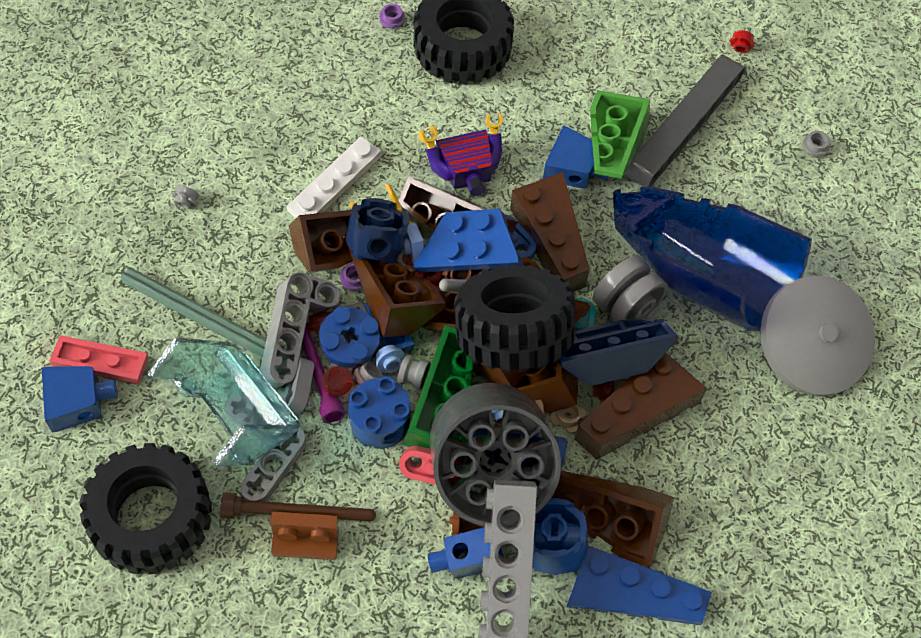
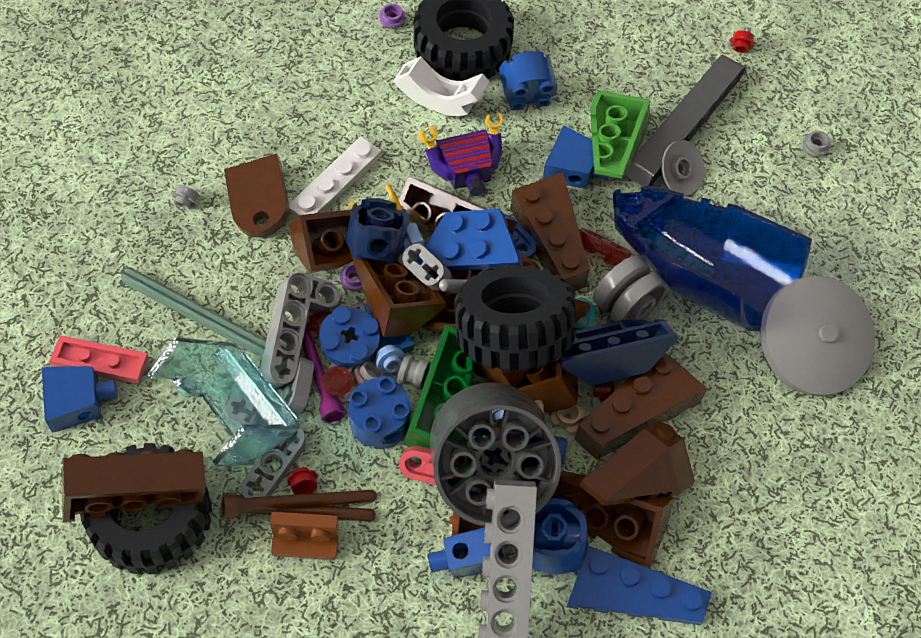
(130, 482): none -> reddish brown wedge
(236, 504): none -> reddish brown piece
(257, 192): none -> reddish brown tile
(303, 481): none -> red plate
(422, 271): none -> light grey beam
(437, 92): none -> white arch
(528, 80): none -> blue brick
(611, 250): none -> clear red plate
(645, 466): none -> reddish brown wedge
(683, 167): none -> light grey dish

